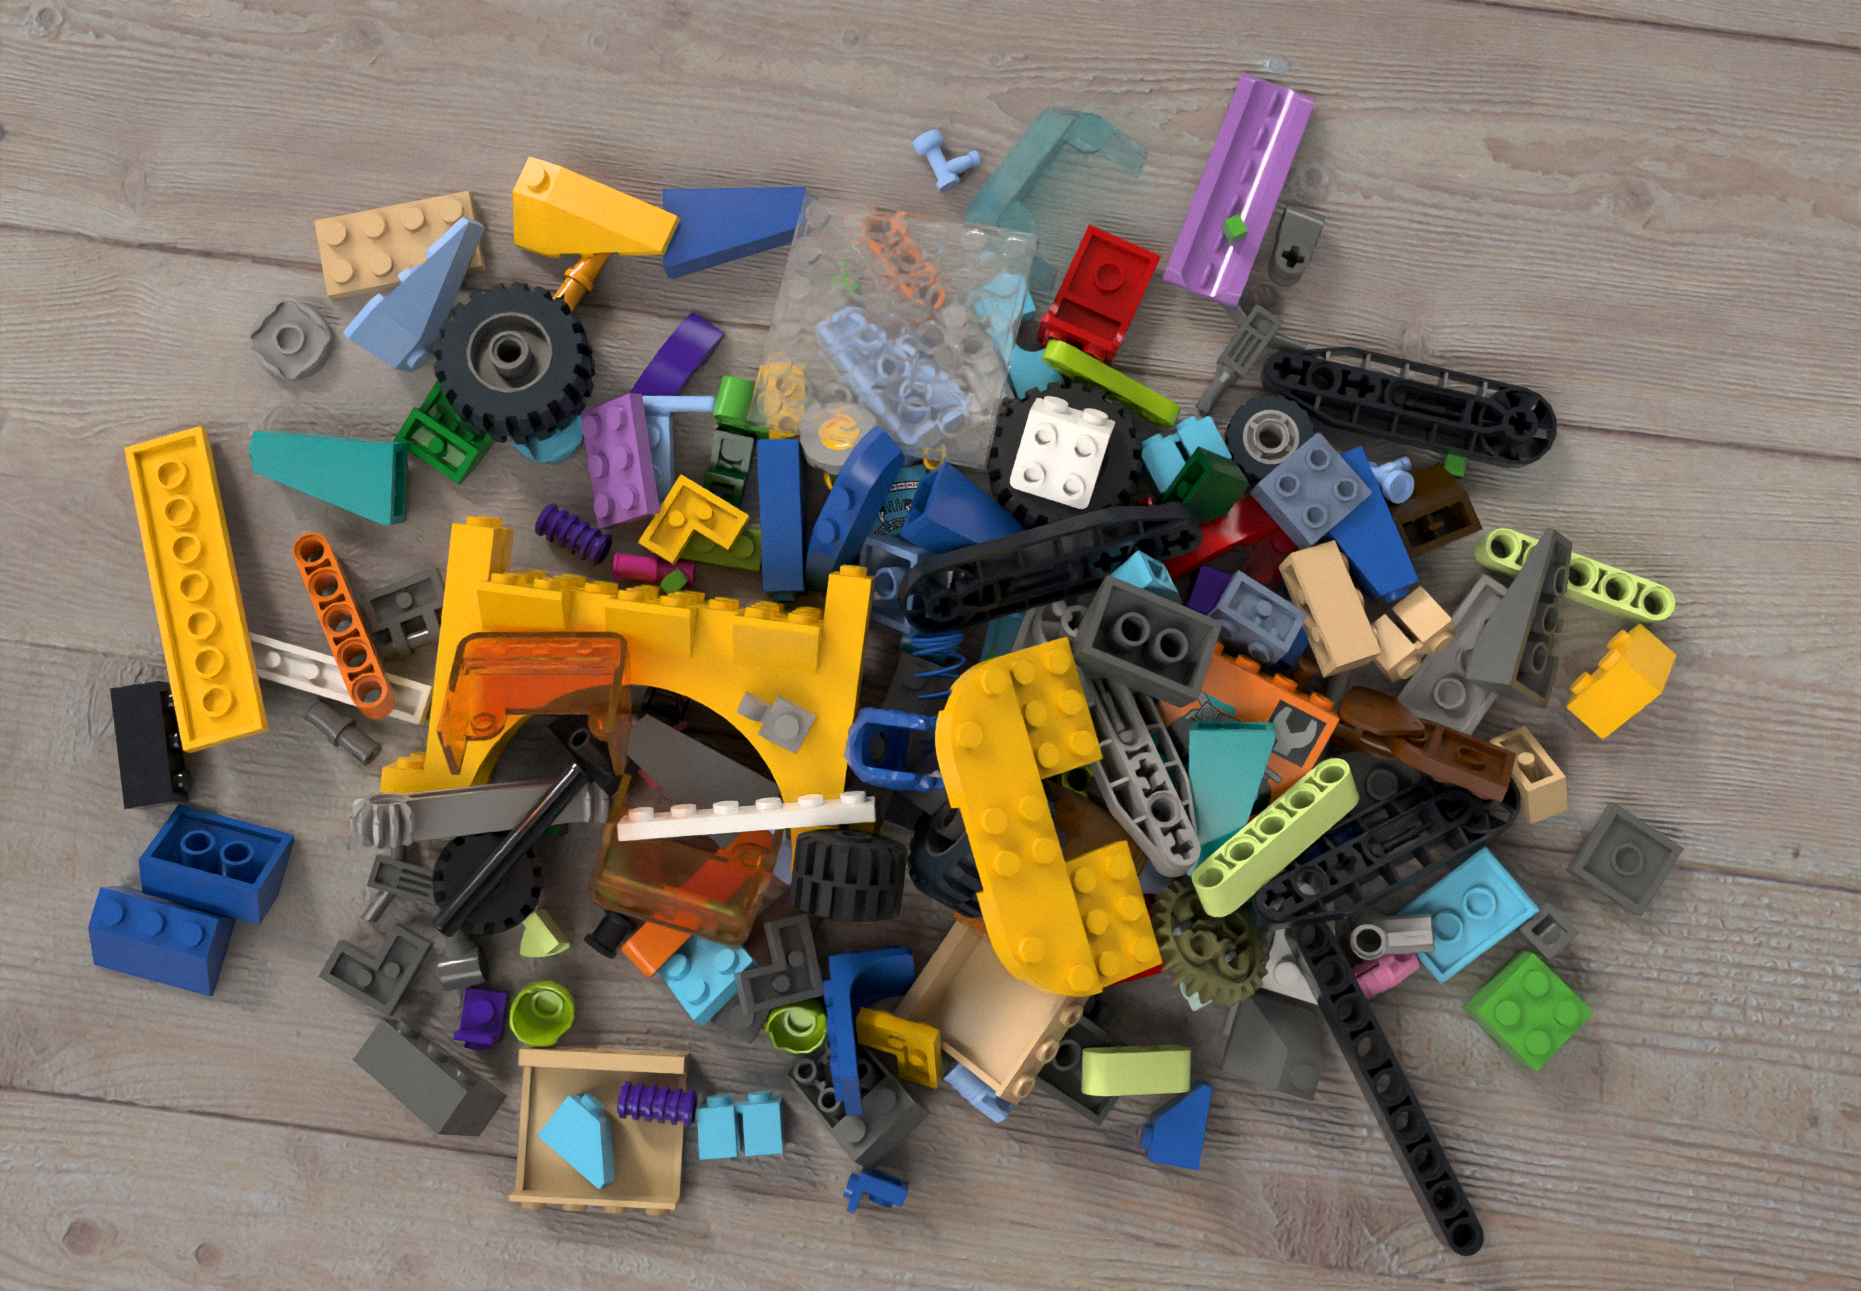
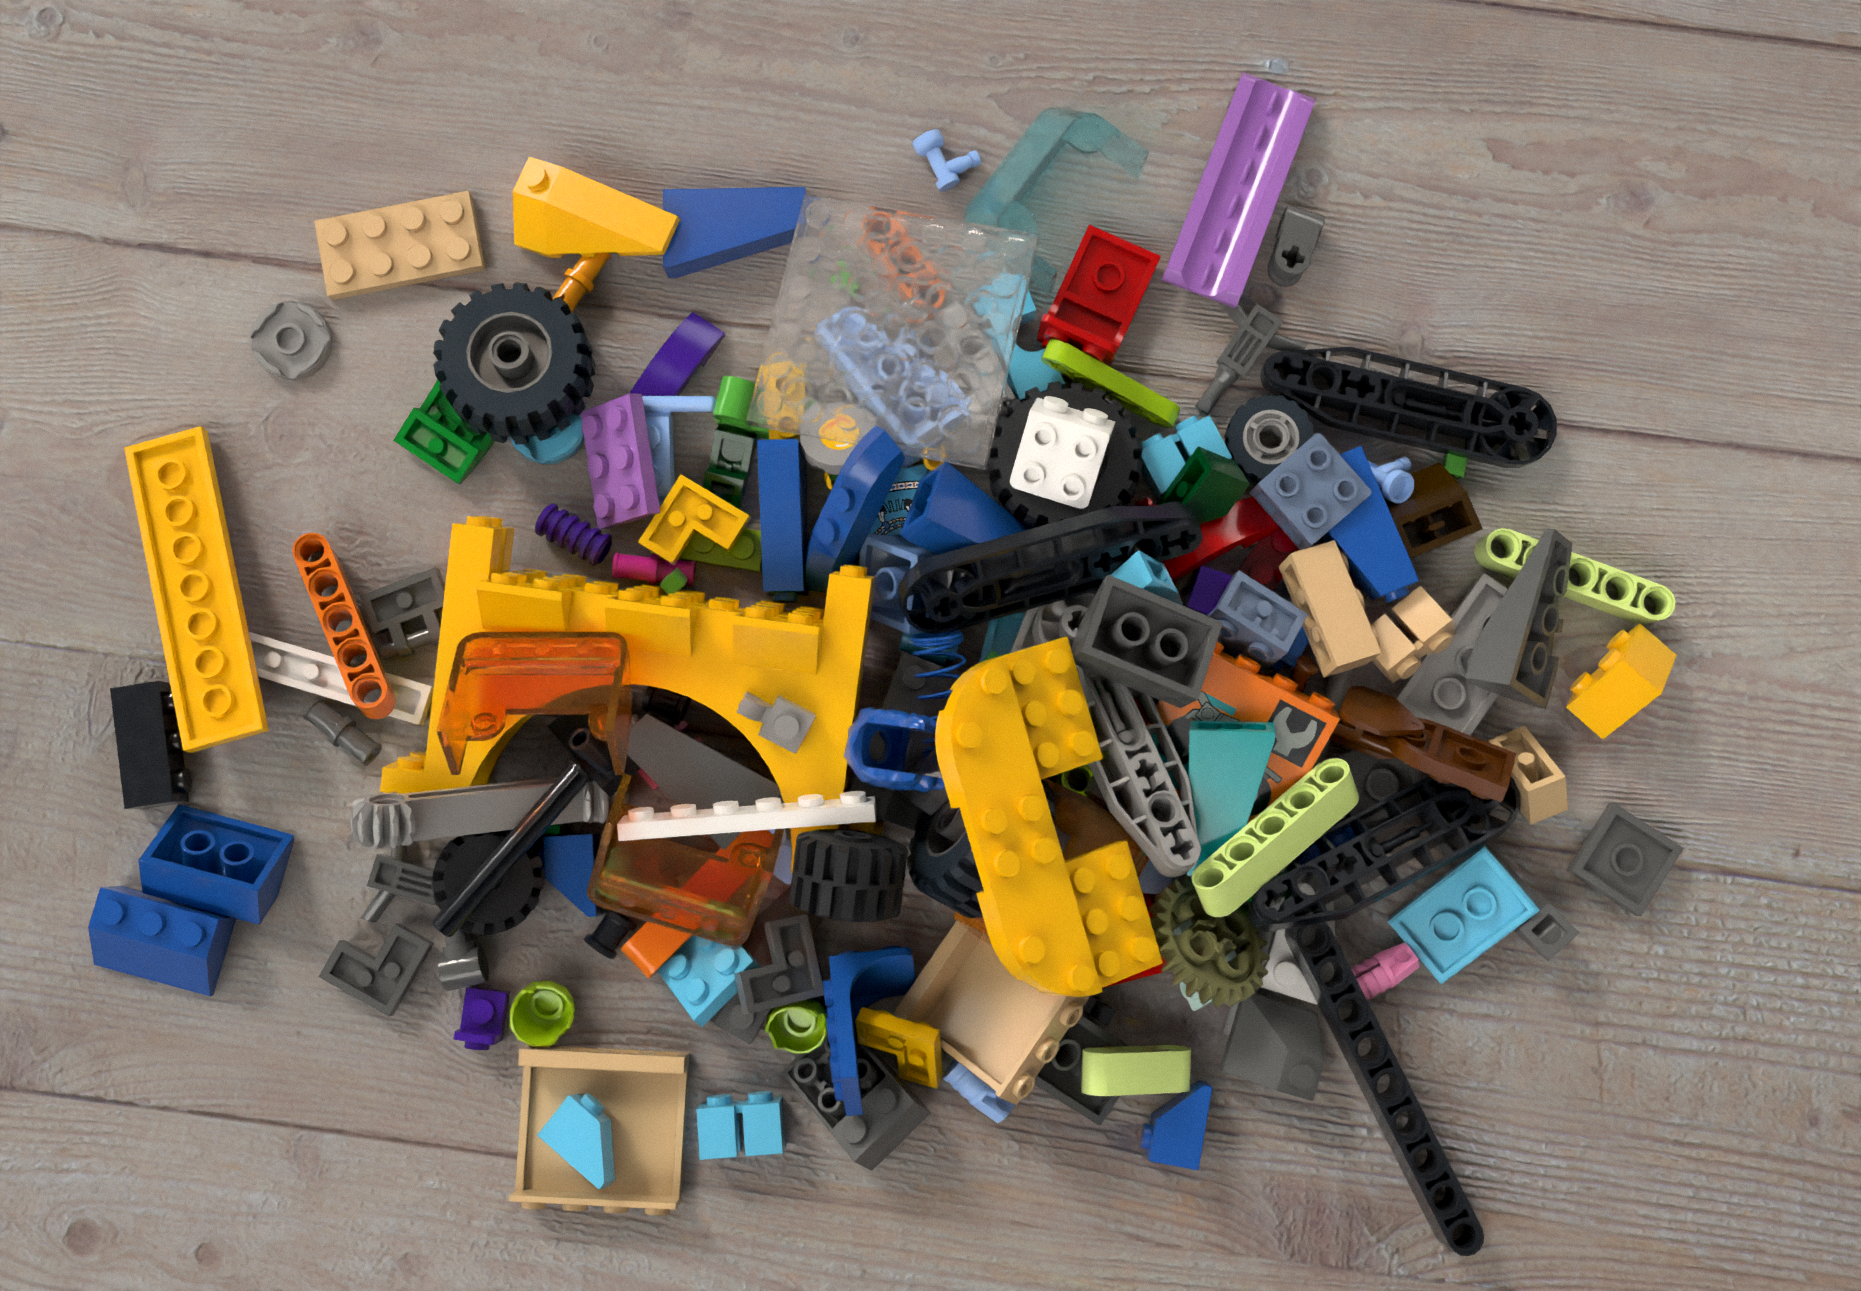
(341, 470): teal slope -> none
(407, 321): light blue wedge -> none
(429, 1079): dark grey wedge -> none
(542, 936): yellowish green tile -> none
(569, 866): none -> blue slope
(657, 1103): dark purple piece -> none
(882, 1187): blue bracket -> none
(1234, 229): bright green piece -> none
(1397, 935): light grey piece -> none
(1528, 1010): bright green brick -> none

